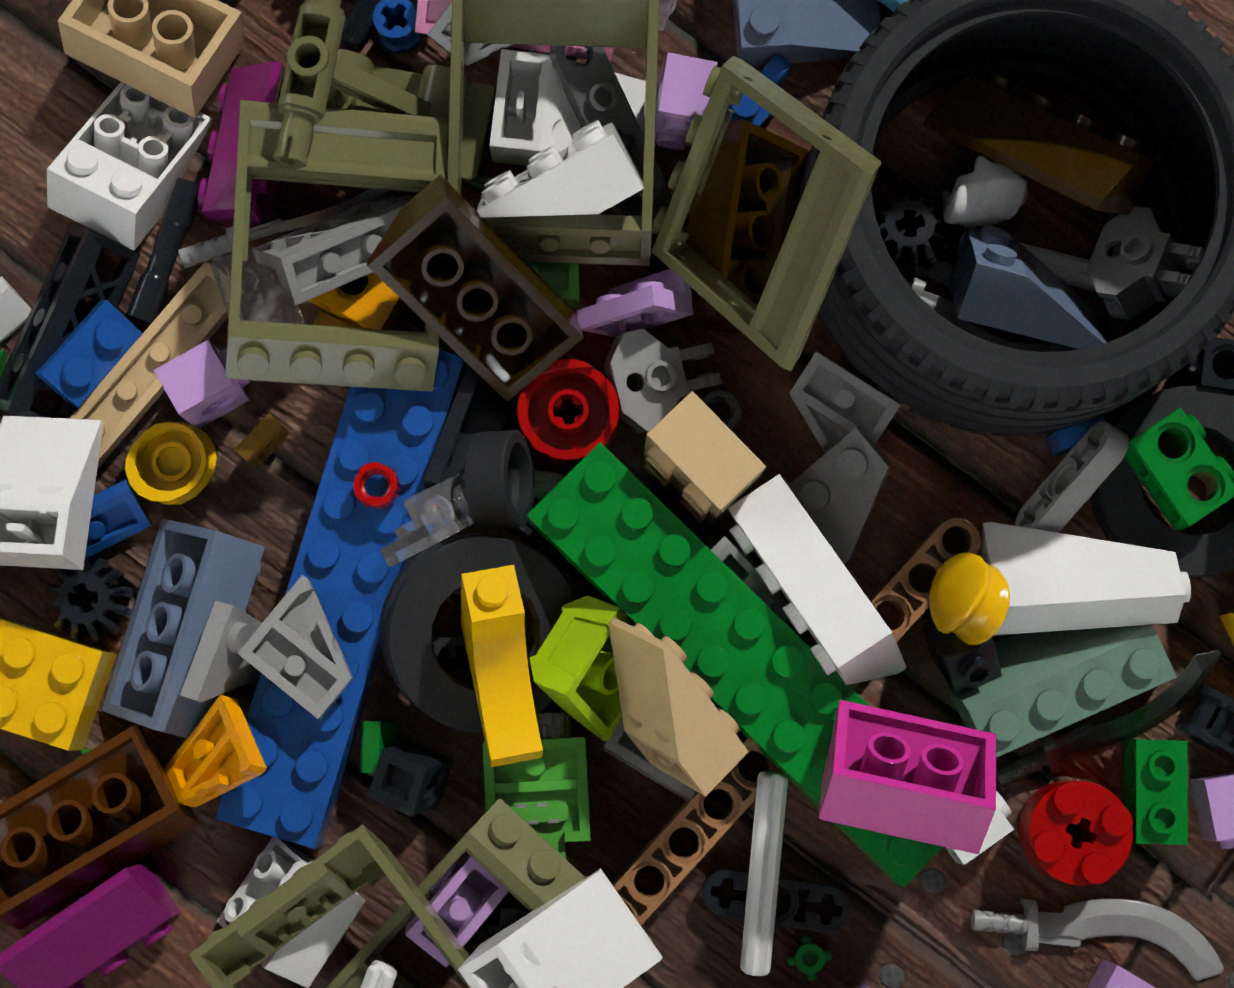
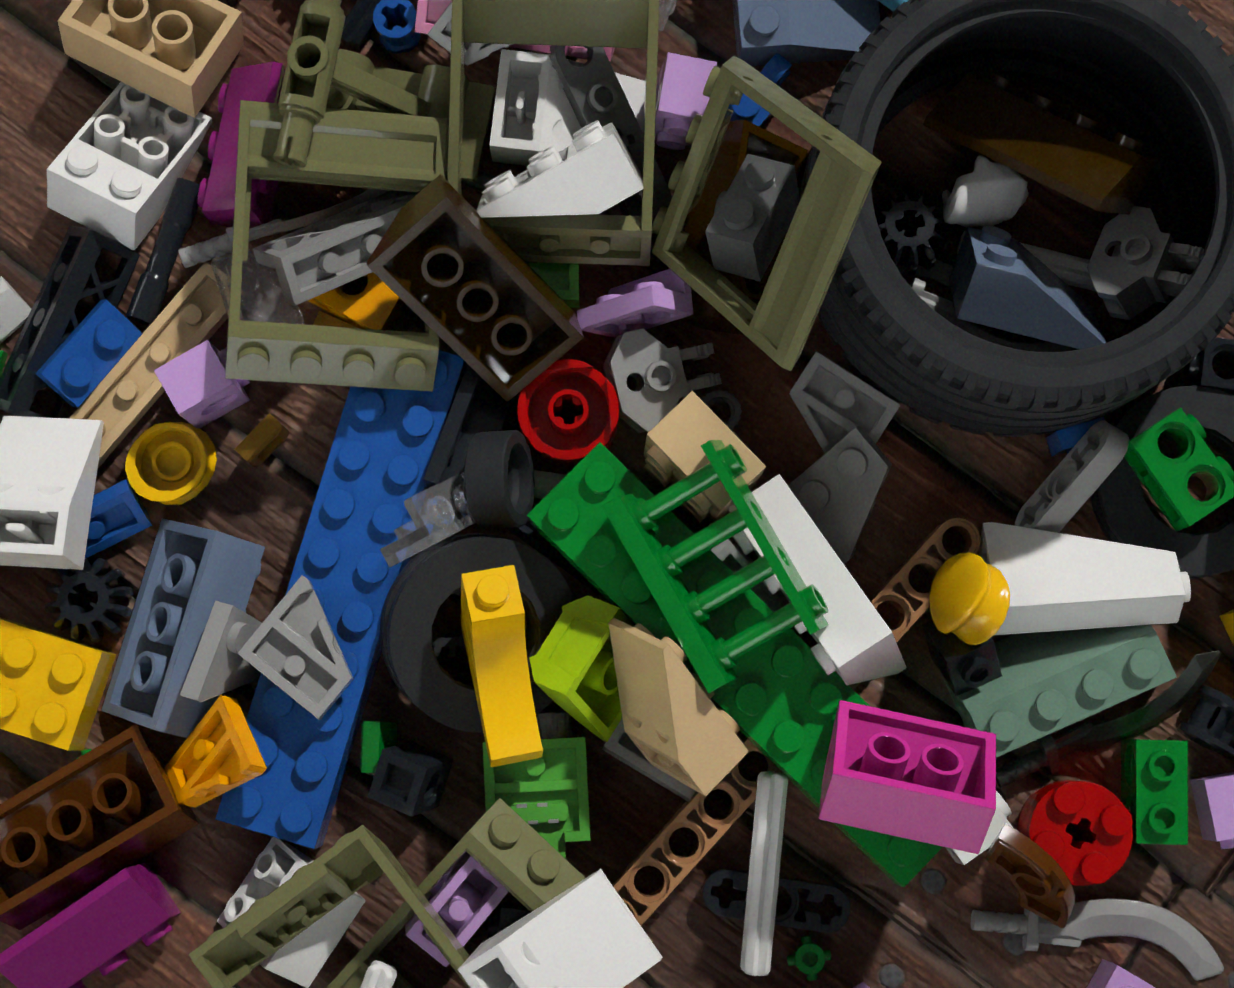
(368, 471): red axle -> none
(688, 610): none -> green fence
(753, 217): none -> dark grey brick
(1035, 874): none -> reddish brown tile

